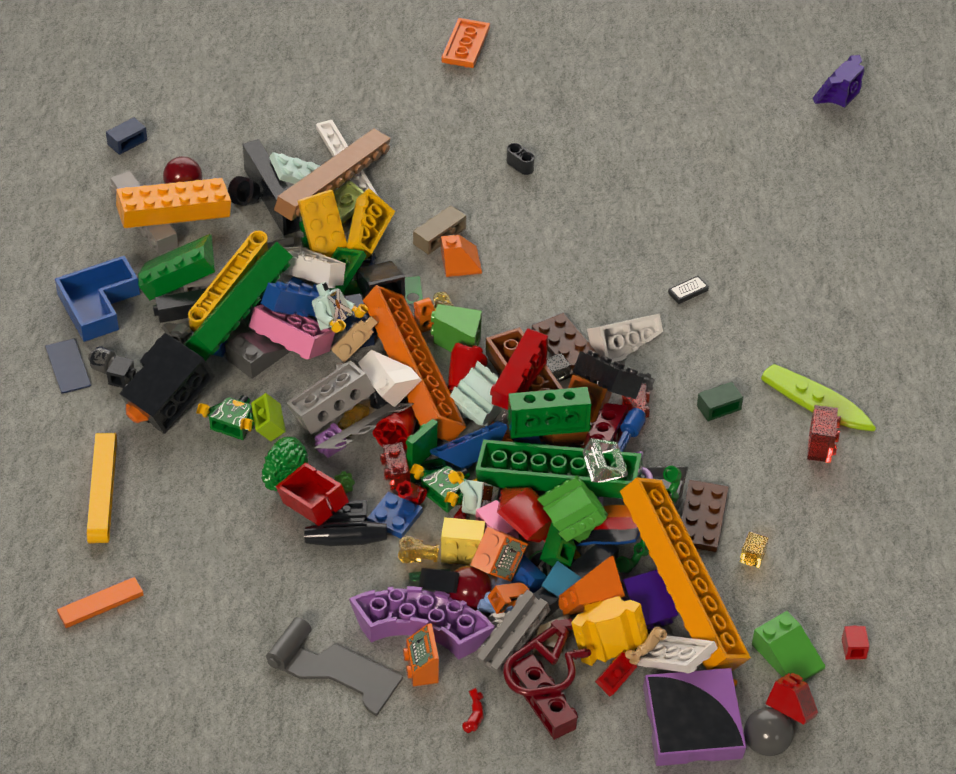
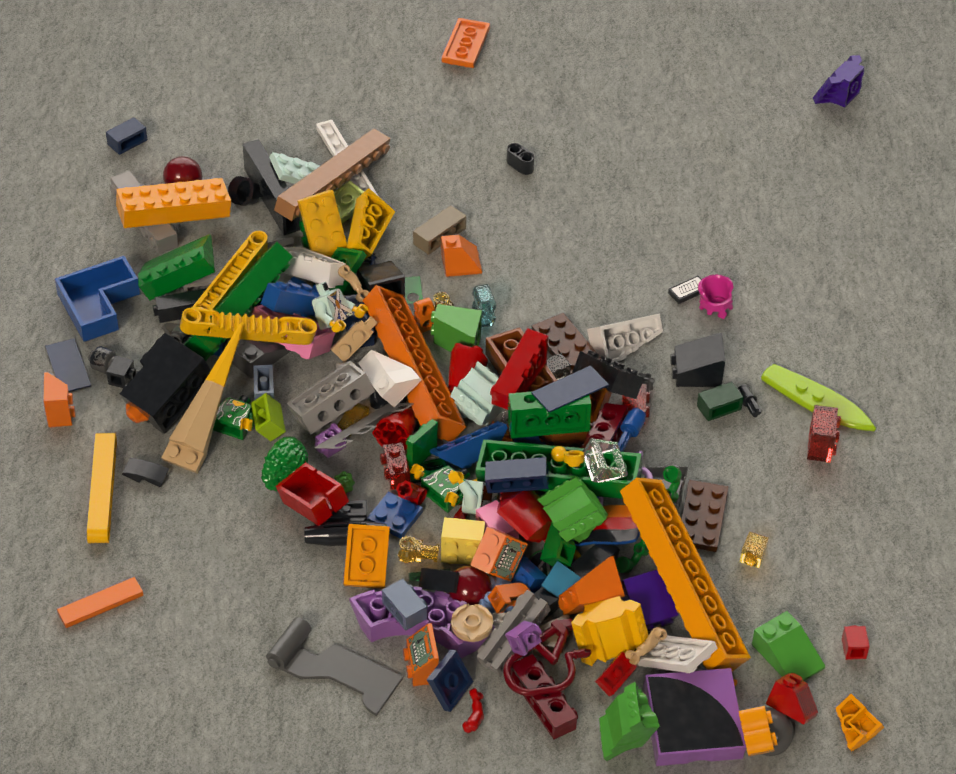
(57, 402): none -> orange slope
(141, 469): none -> black slope
(193, 433): none -> tan plate
(197, 321): none -> yellow gear
(263, 380): none -> sand blue brick
(345, 272): none -> tan arm
(366, 556): none -> light orange plate
(404, 604): none -> sand blue brick
(450, 680): none -> dark blue plate
(472, 622): none -> tan tile
(484, 301): none -> clear light blue brick
(516, 475): none -> brick
(524, 637): none -> medium lavender brick
(569, 389): none -> piece
(572, 458): none -> yellow plate
(627, 722): none -> bright green slope
(699, 362): none -> slope
(716, 294): none -> dark pink hair
(749, 400): none -> black axle
(756, 730): none -> light orange brick
(857, 722): none -> light orange slope

